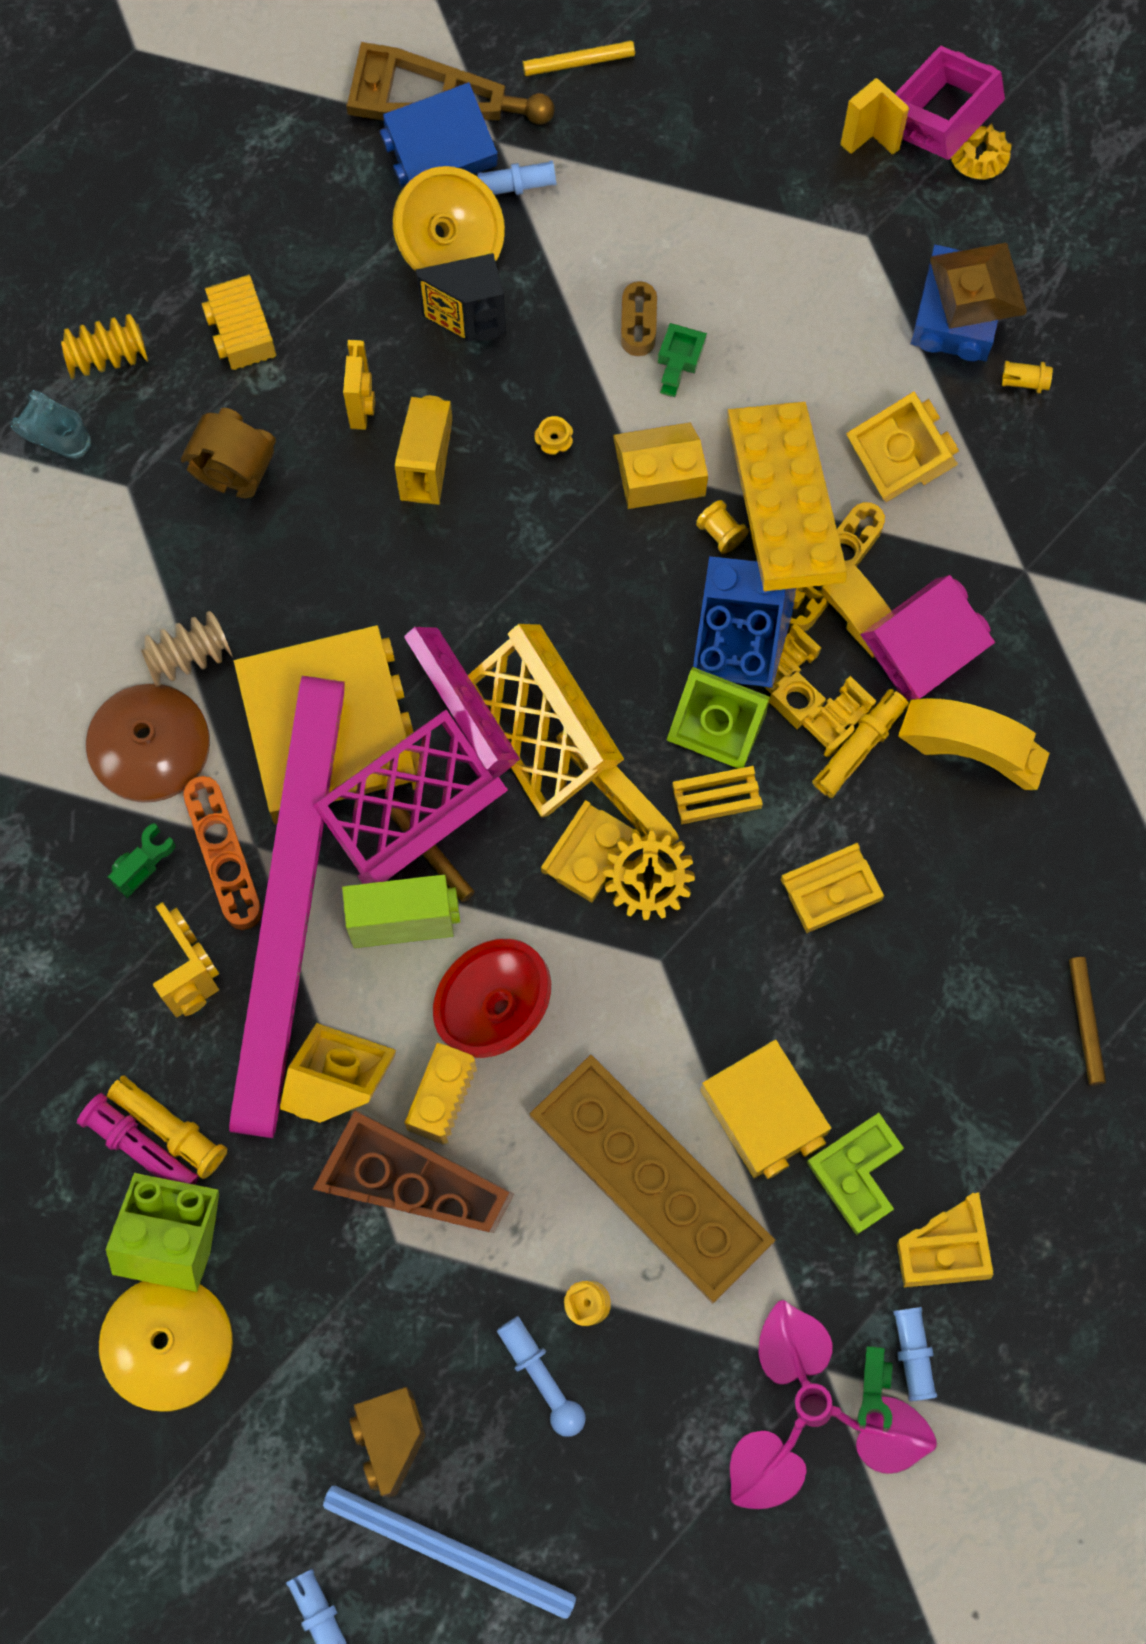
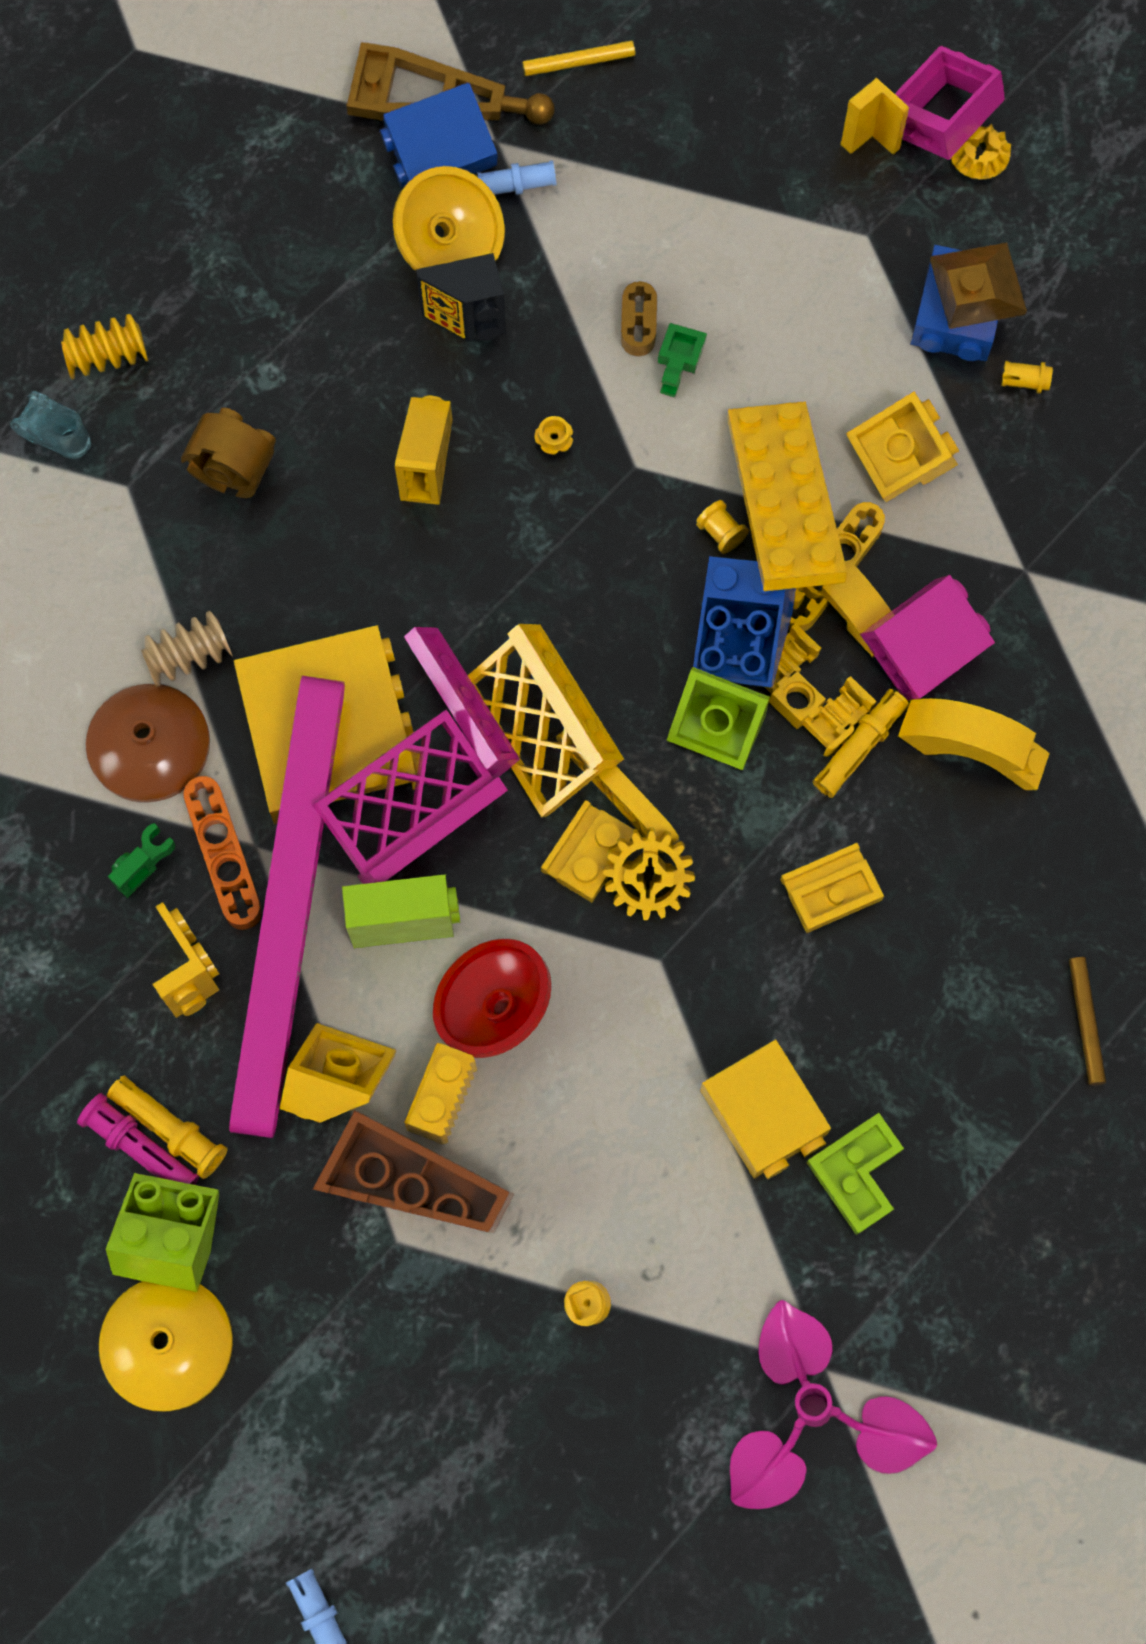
(240, 323): yellow brick -> none
(358, 386): yellow plate -> none
(392, 1436): pearl gold slope -> none
(436, 858): pearl gold bar -> none
(449, 1552): light blue axle -> none
(566, 1415): light blue pin -> none
(652, 1178): pearl gold plate -> none
(661, 465): yellow slope -> none
(712, 780): yellow tile -> none
(876, 1377): green plate -> none
(915, 1354): light blue pin -> none
(947, 1248): yellow wing -> none

